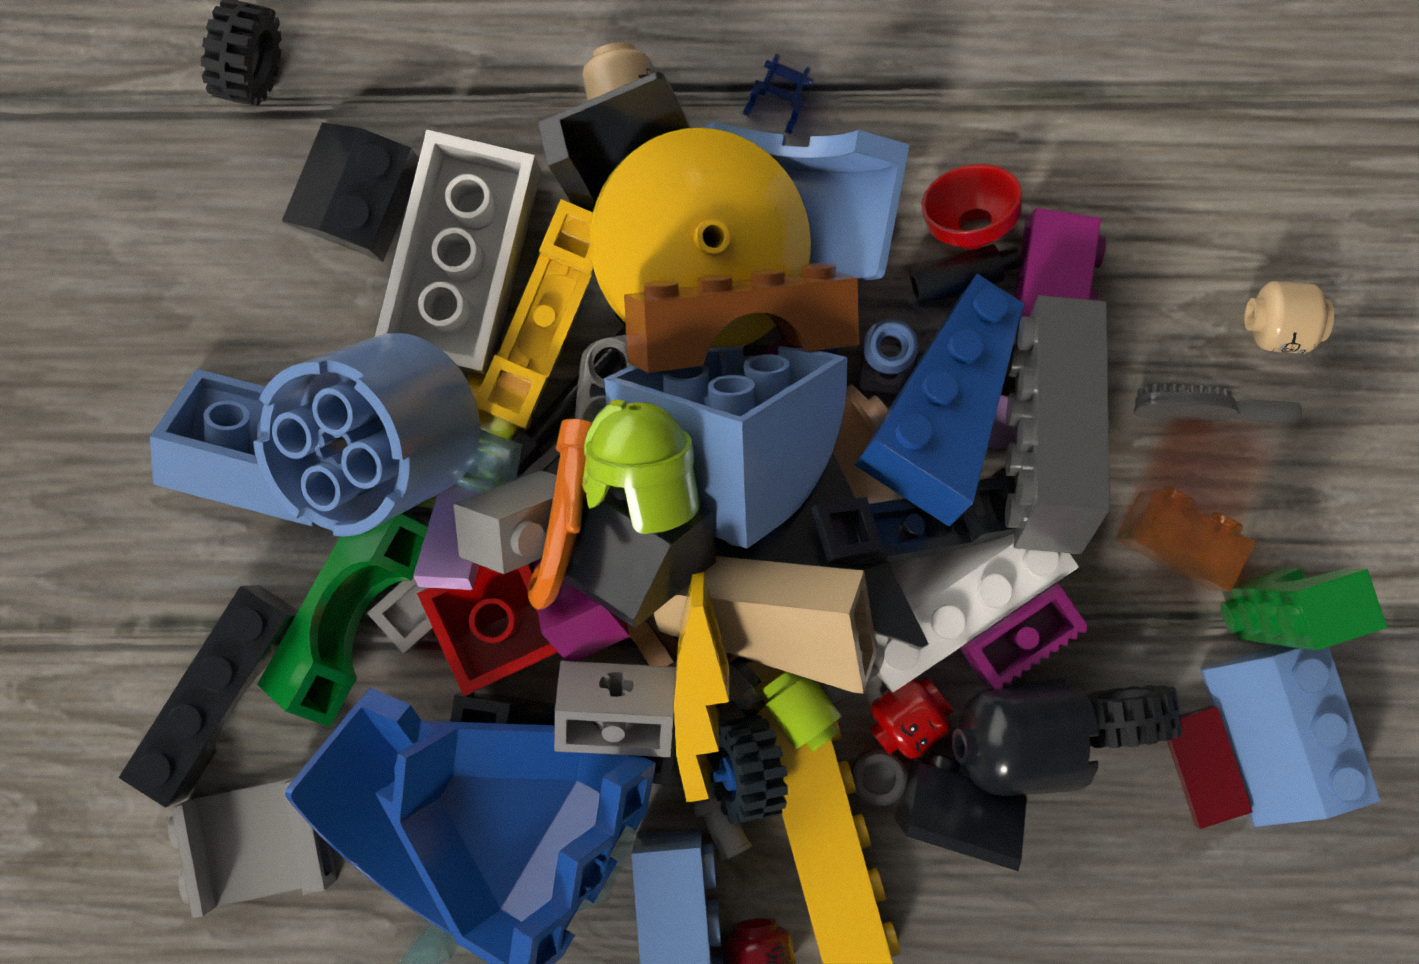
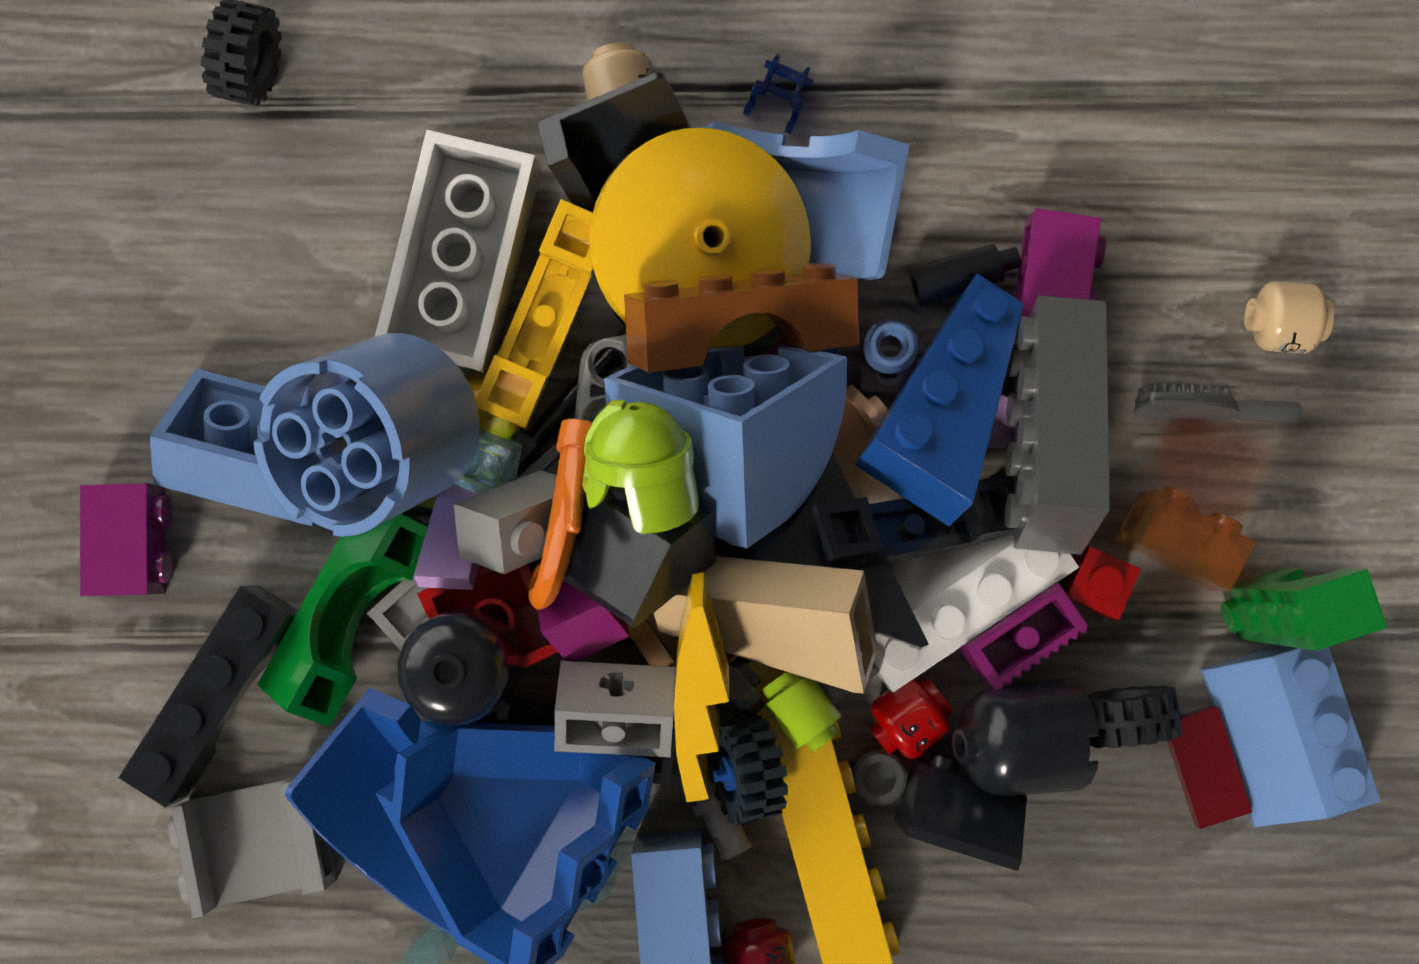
(124, 539): none -> magenta brick
(353, 189): black slope -> none
(460, 666): none -> black cylinder
(972, 194): red piece -> none
(1100, 583): none -> red brick

